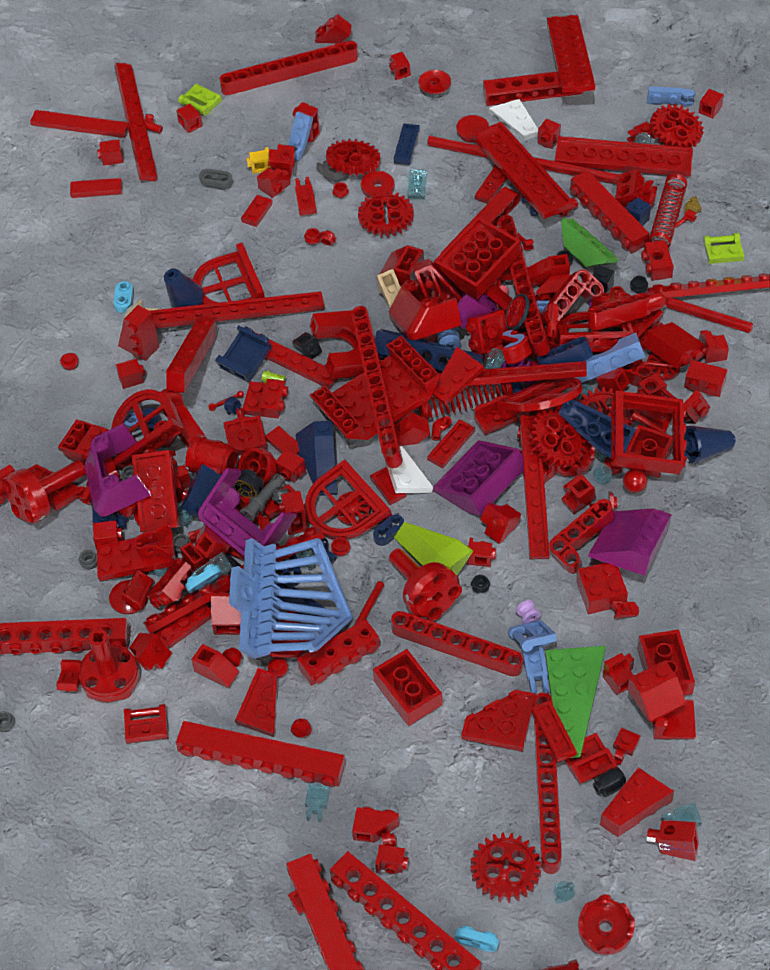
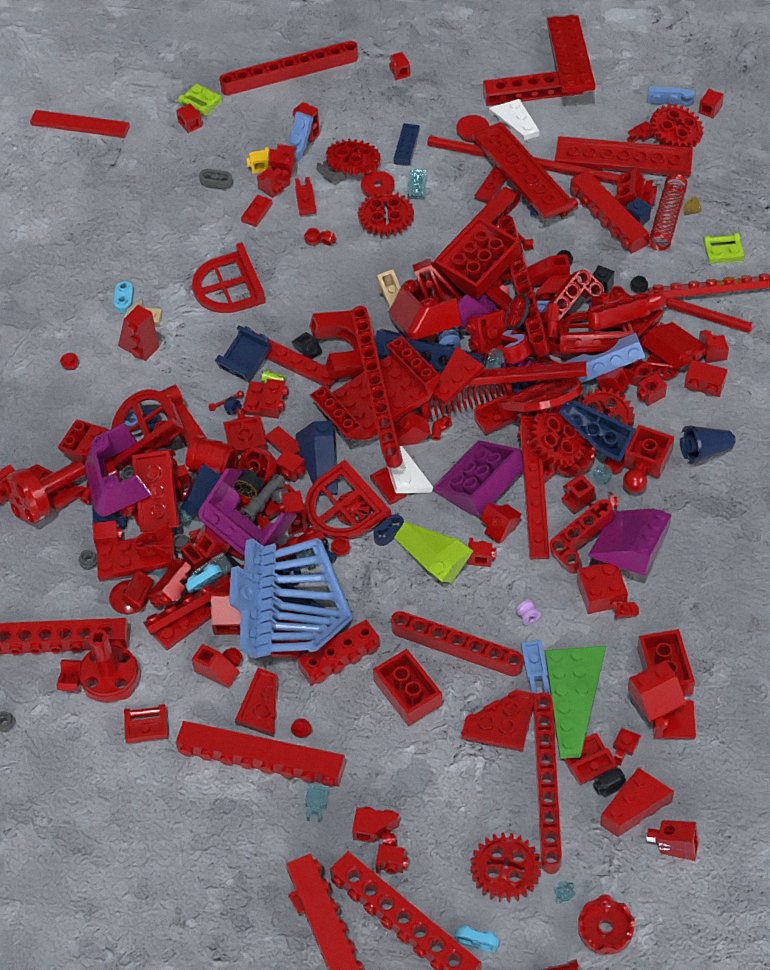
(95, 187): red tile -> none
(110, 152): red brick -> none
(130, 373): red brick -> none
(135, 122): red plate -> none
(150, 124): red arm -> none
(150, 651): red brick -> none
(181, 289): dark blue cone -> none
(191, 354): red brick -> none
(239, 309): red plate -> none
(278, 666): red plate -> none
(333, 31): red slope -> none
(340, 190): red plate -> none
(370, 602): red bar -> none
(402, 263): red slope -> none
(428, 588): red piece -> none
(434, 81): red dish -> none
(451, 443): red tile -> none
(480, 579): black plate -> none
(537, 633): medium blue plate -> none
(548, 133): red brick -> none
(554, 731): red tile -> none
(572, 351): dark blue beam -> none
(584, 245): bright green wedge -> none
(618, 671): red brick -> none
(643, 137): clear light blue plate -> none
(650, 403): red window -> none
(658, 260): red brick -> none
(659, 418): red plate -> none
(684, 813): clear light blue plate -> none
(689, 215): red hand -> none
(695, 405): red bracket -> none

